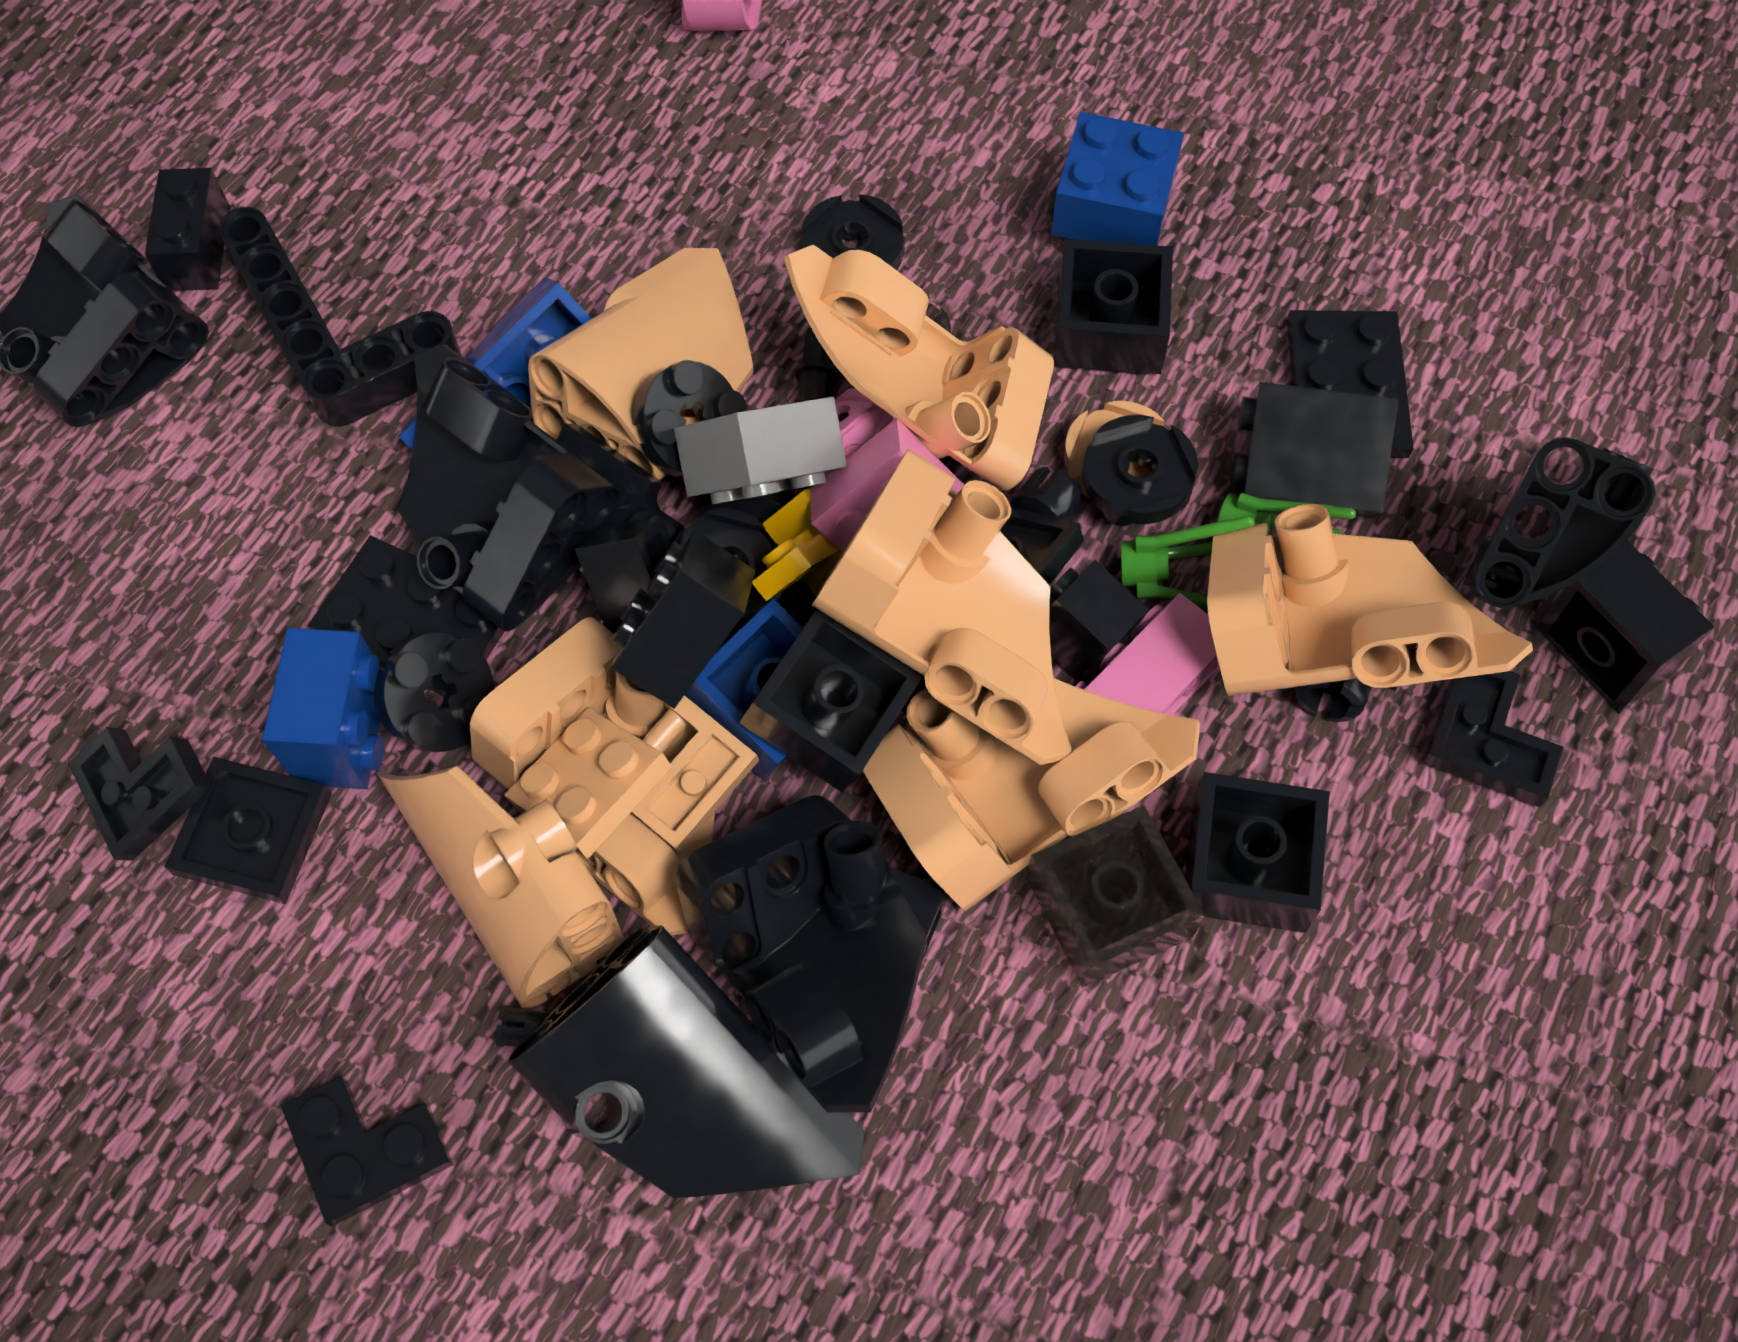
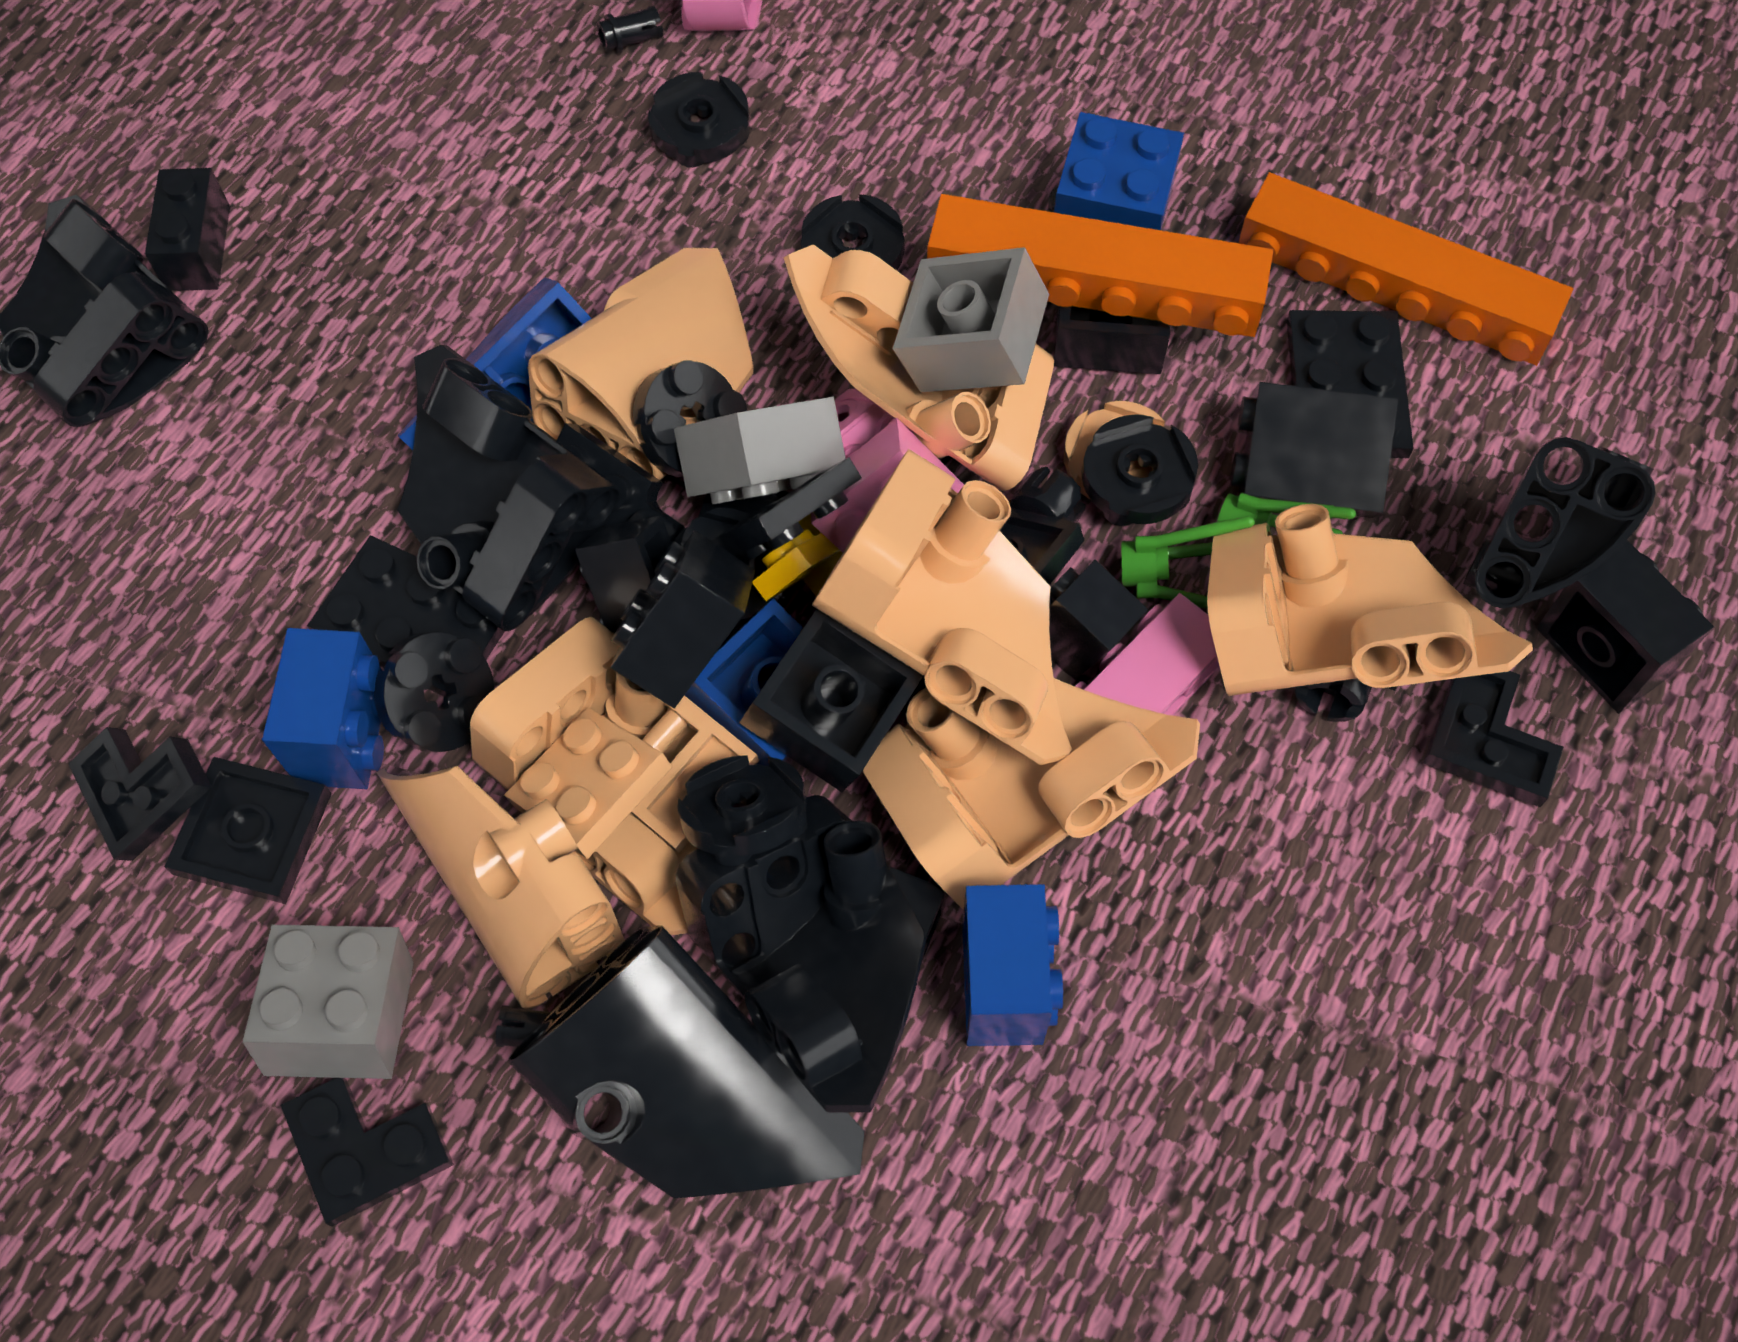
(329, 1002): none -> light grey brick
(338, 382): black beam -> none
(629, 29): none -> black pin
(699, 141): none -> black plate
(771, 811): none -> black plate
(779, 522): none -> black plate
(816, 372): black axle -> none
(972, 320): none -> light grey brick
(1007, 965): none -> blue brick
(1114, 895): clear smoke brick -> none
(1117, 264): none -> orange brick
(1257, 851): black brick -> none
(1406, 269): none -> orange brick

